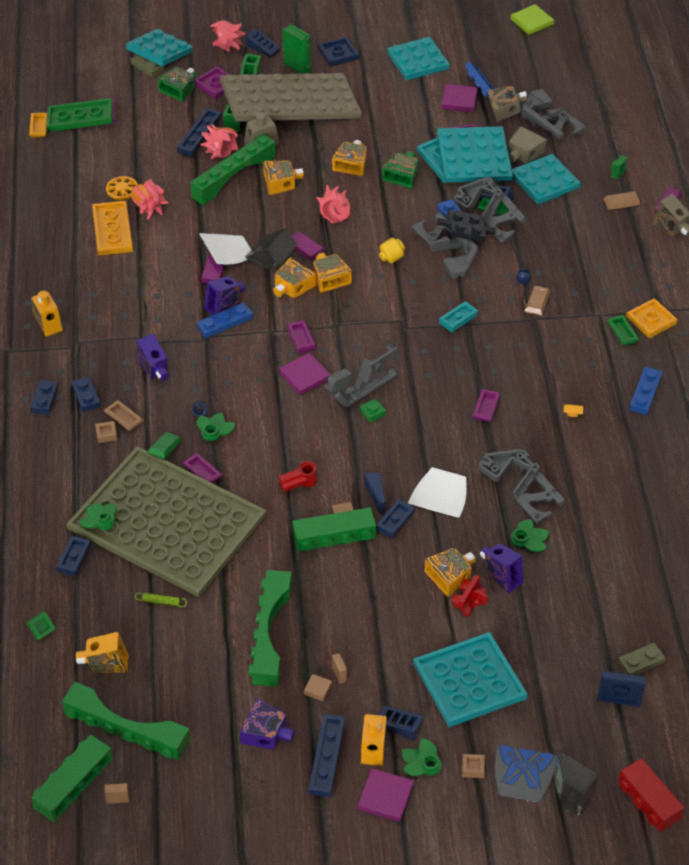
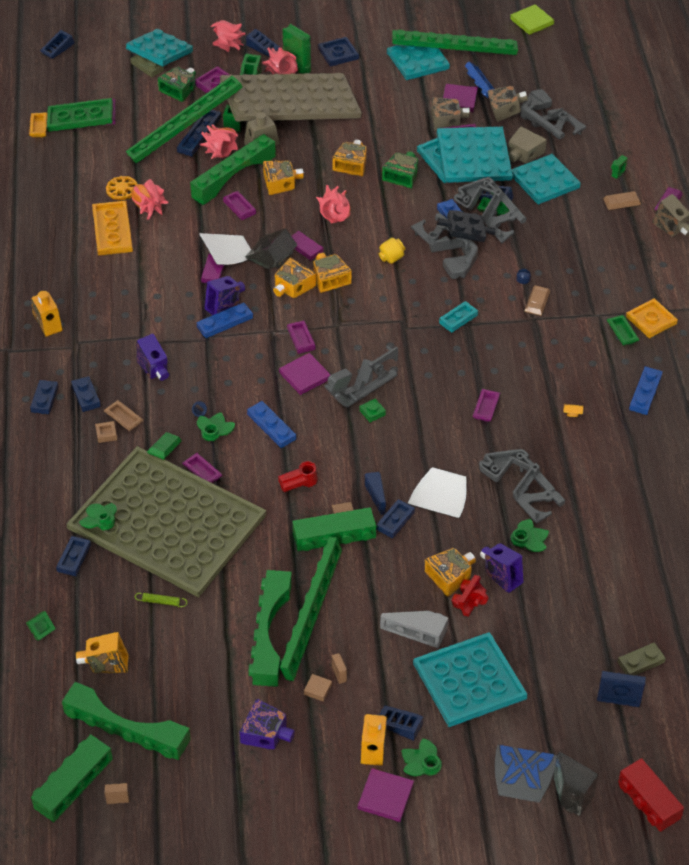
(61, 36): none -> dark blue slope
(184, 119): none -> green plate
(239, 205): none -> magenta tile
(271, 424): none -> blue plate
(281, 62): none -> coral hair
(310, 610): none -> green plate
(326, 755): dark blue plate -> none
(418, 625): none -> light grey slope
(447, 112): none -> dark tan torso
(454, 42): none -> green plate
(473, 765): medium nougat tile -> none

